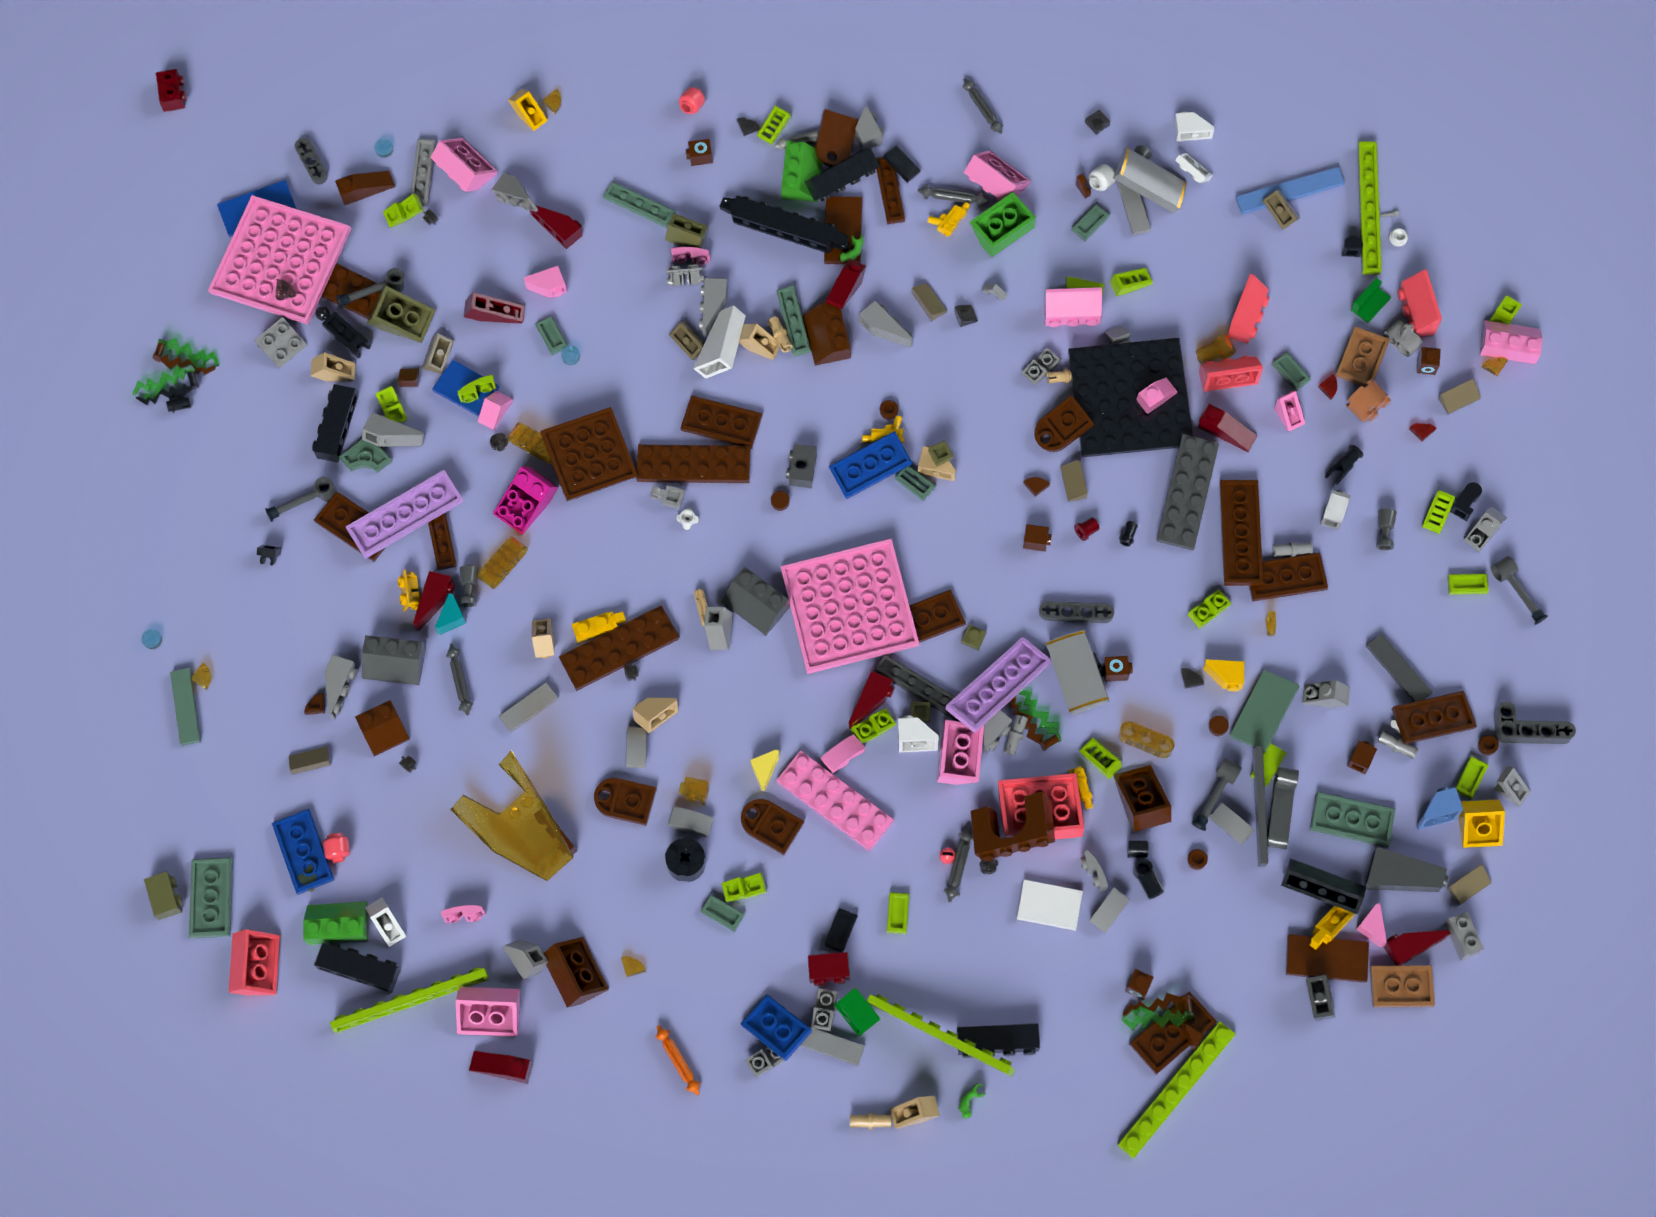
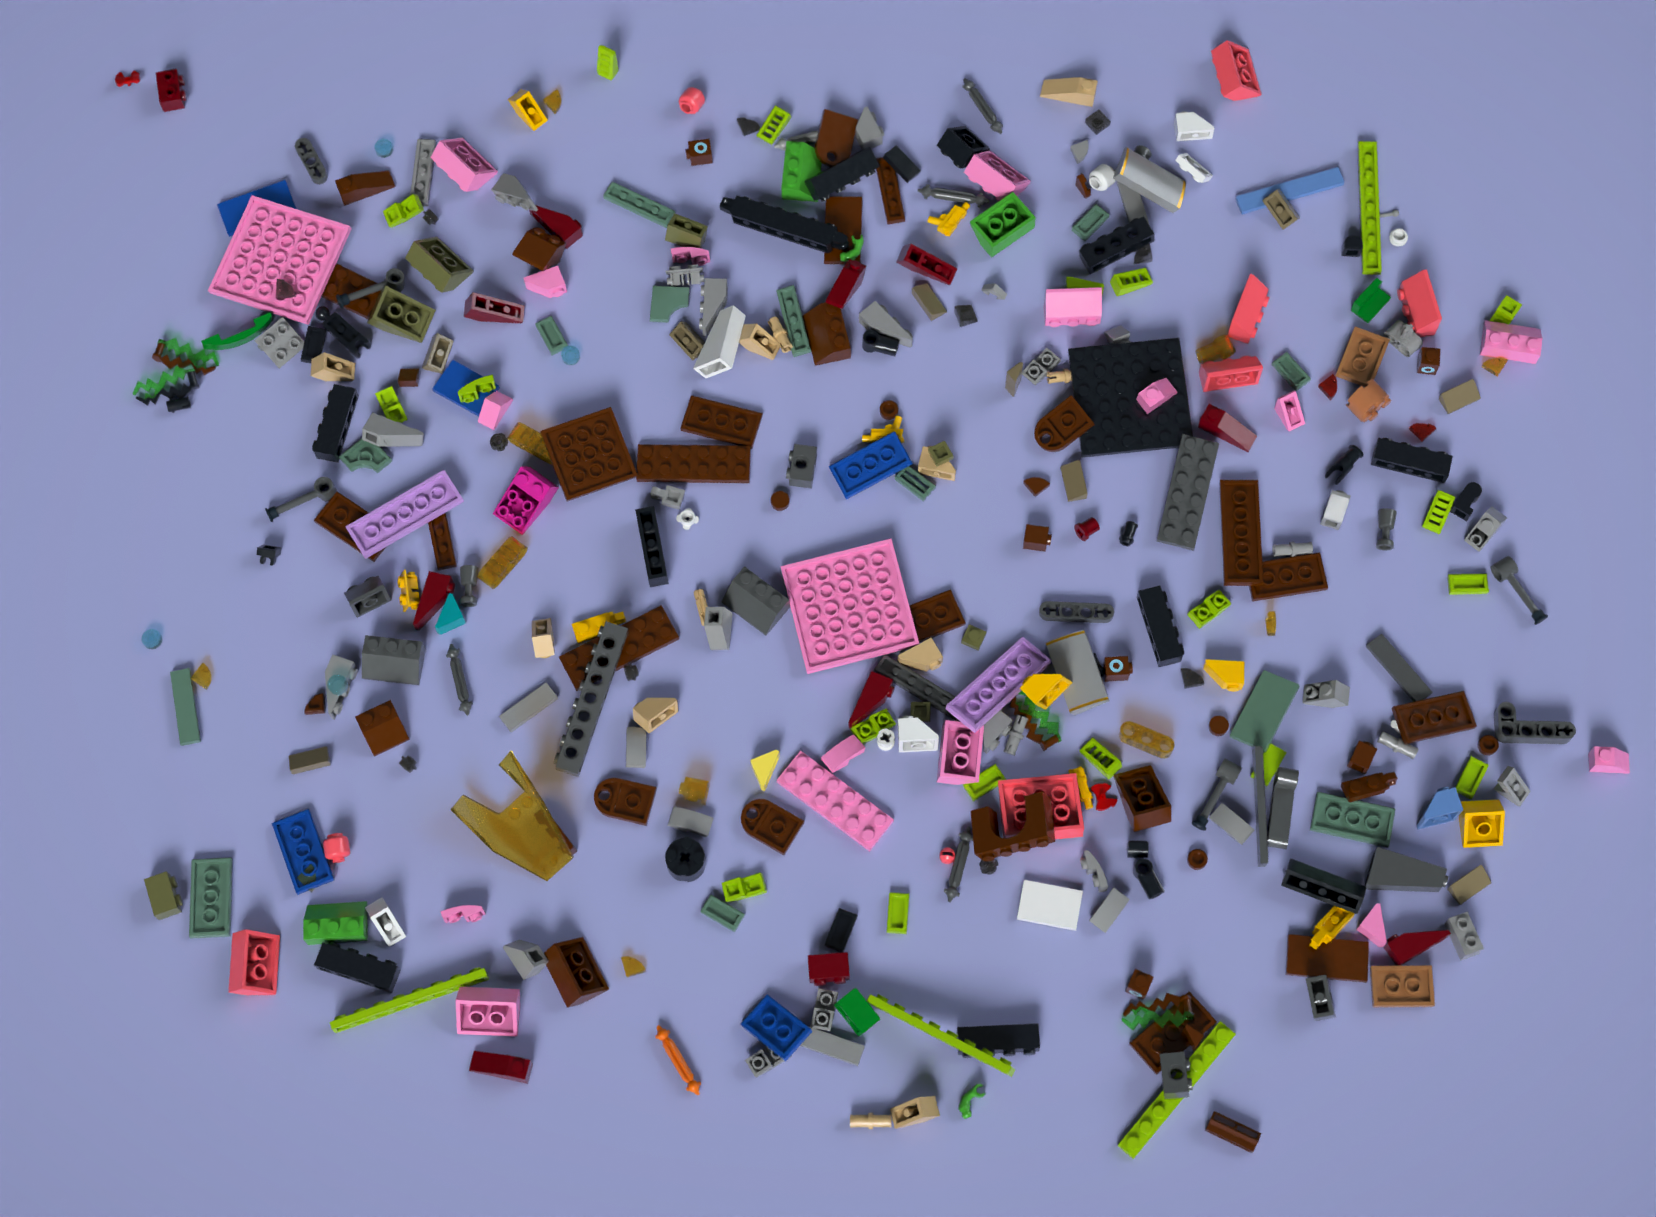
(121, 80): none -> red piece
(215, 342): none -> green slope
(313, 343): none -> black tile
(337, 684): none -> clear light blue tile
(367, 596): none -> dark grey slope
(438, 264): none -> olive slope
(540, 249): none -> reddish brown slope
(607, 62): none -> lime slope
(607, 632): none -> dark grey brick
(651, 546): none -> black brick
(666, 301): none -> sand green tile
(882, 343): none -> black piece
(882, 744): none -> white bush
(922, 656): none -> tan slope
(926, 264): none -> dark red slope
(961, 145): none -> black slope
(987, 781): none -> lime tile
(1013, 378): none -> dark tan slope
(1045, 688): none -> yellow slope
(1070, 90): none -> tan slope
(1080, 151): none -> light grey tile
(1102, 802): none -> red piece
(1128, 245): none -> black brick
(1143, 255): none -> clear smoke tile
(1160, 626): none -> black brick
(1173, 1087): none -> dark grey brick
(1233, 1132): none -> reddish brown piece
(1235, 71): none -> coral slope
(1368, 786): none -> reddish brown hinge
(1411, 460): none -> black brick
(1608, 760): none -> bright pink slope

